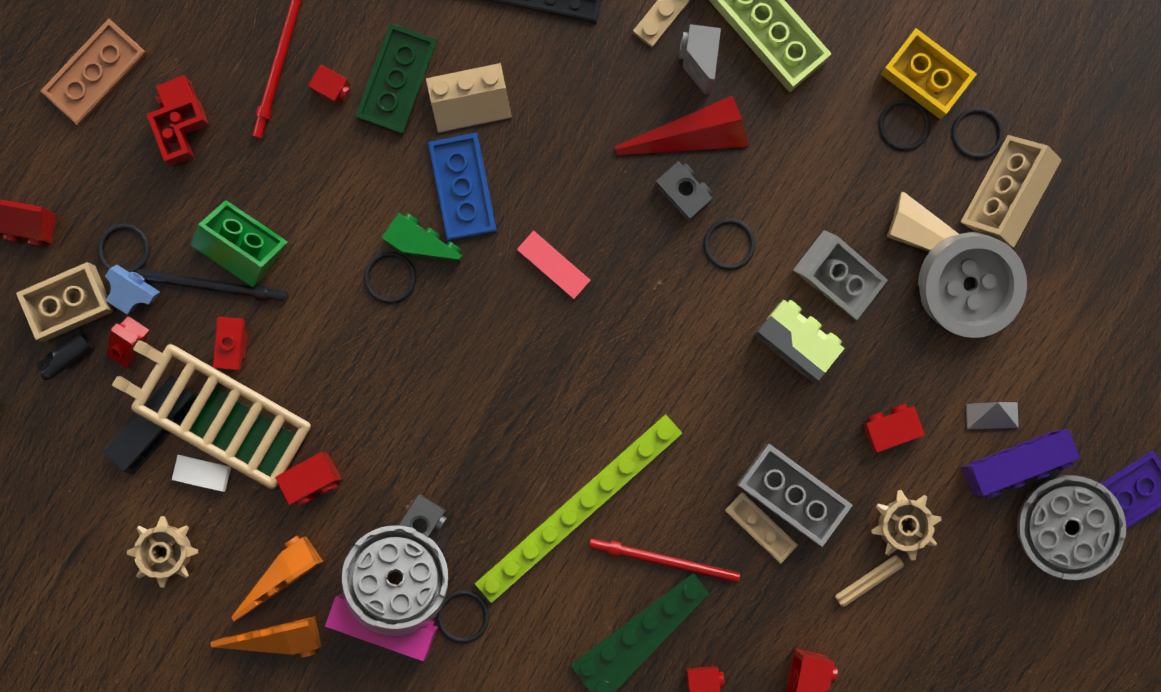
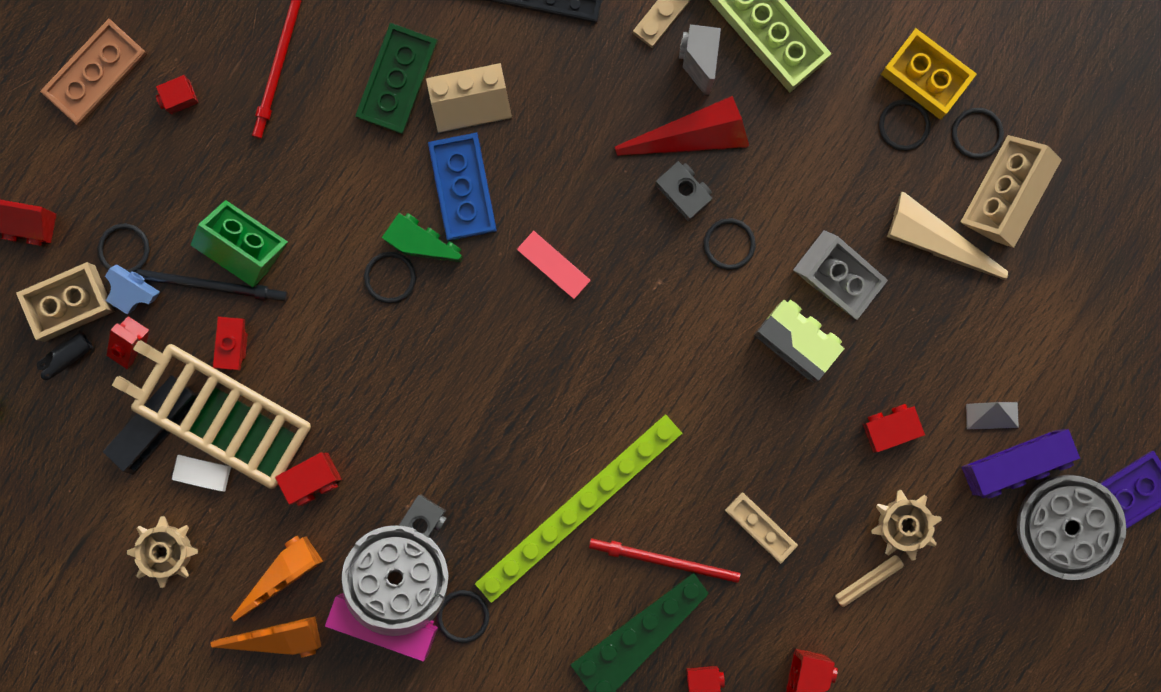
(172, 125): red brick -> none
(330, 85): red brick -> none
(794, 495): light grey brick -> none
(997, 290): light grey brick -> none

